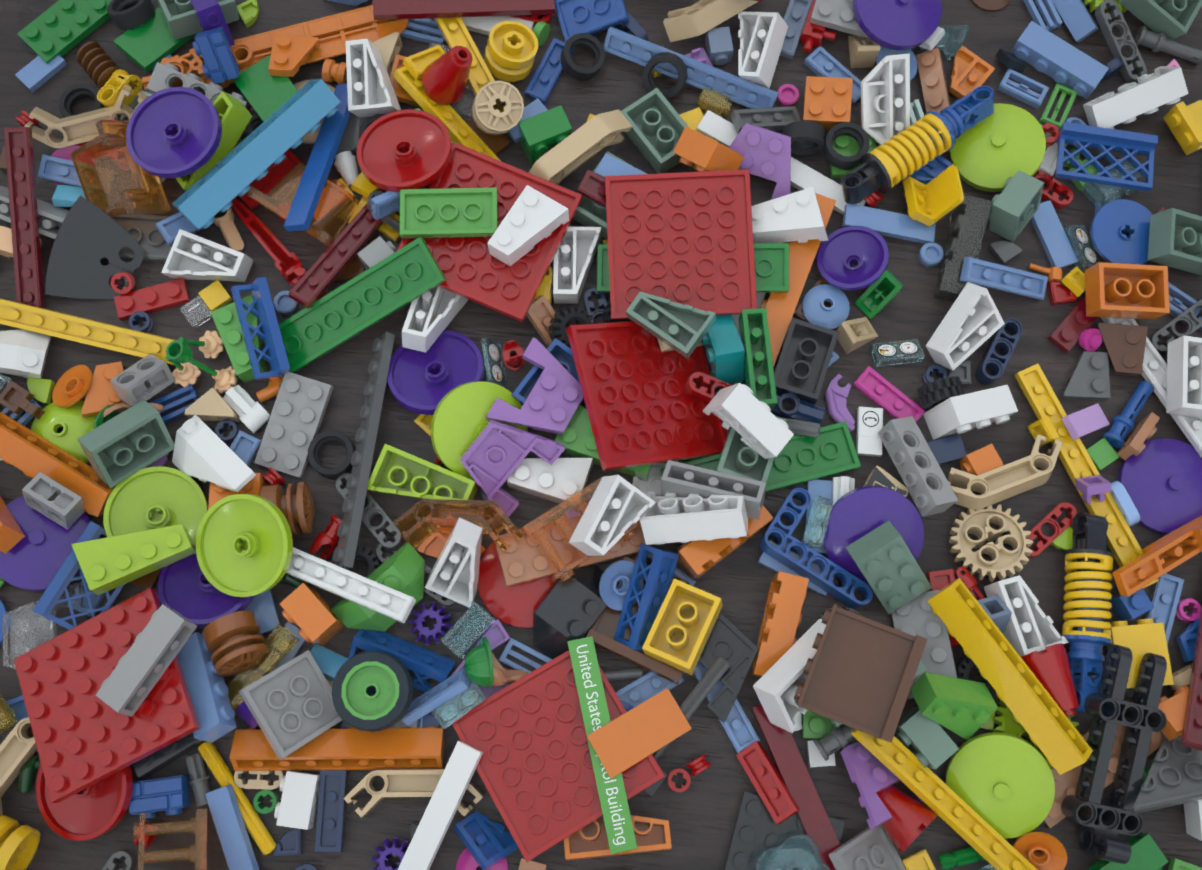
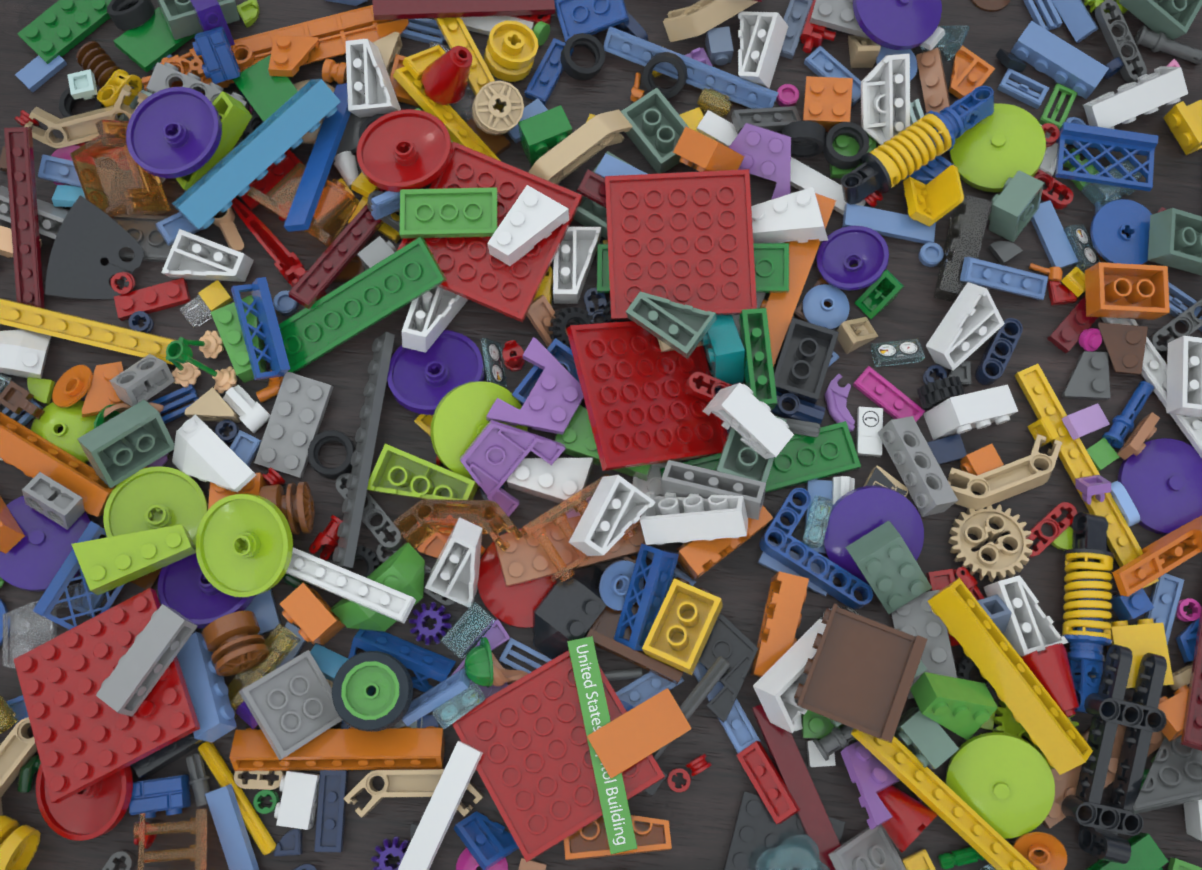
(82, 84): none -> light aqua tile
(636, 93): none -> orange hand

